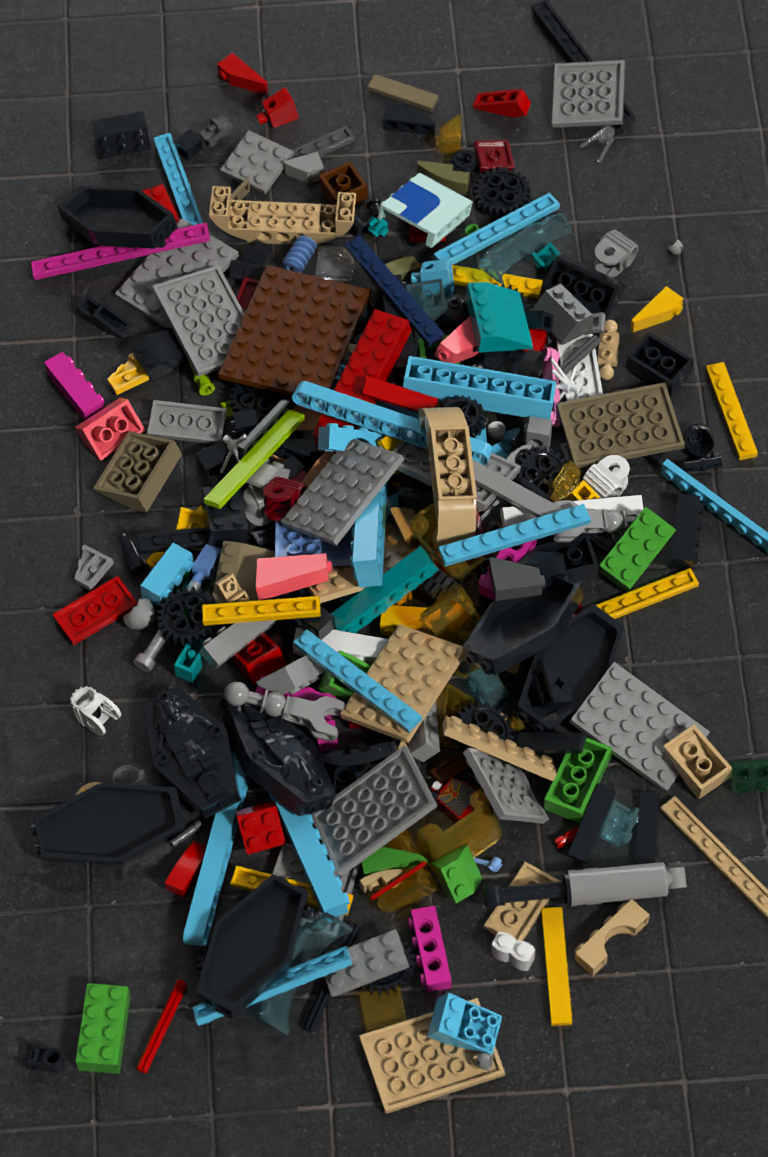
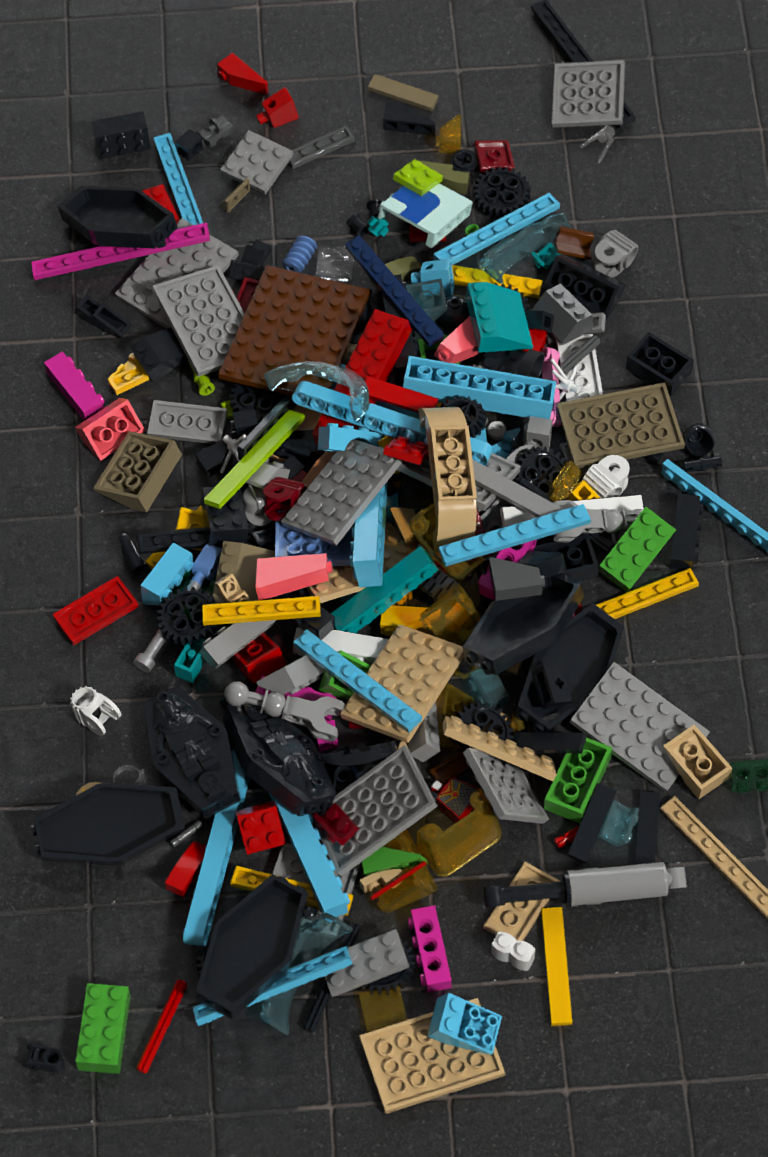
(92, 567): light grey wing -> none
(141, 615): light grey hair -> none
(280, 220): tan slope -> none
(292, 372): none -> clear light blue windscreen
(305, 168): light grey slope -> none
(337, 824): none -> dark red bracket
(343, 179): reddish brown brick -> none
(406, 450): none -> red plate
(418, 177): none -> lime plate
(458, 873): bright green slope -> none
(484, 1061): light grey hinge -> none
(494, 865): light blue hand -> none
(506, 103): red slope -> none
(573, 242): none -> reddish brown panel
(608, 350): tan plate -> none
(628, 920): tan arch -> none
(658, 310): yellow slope -> none
(676, 247): light grey hinge -> none
(731, 411): yellow plate -> none

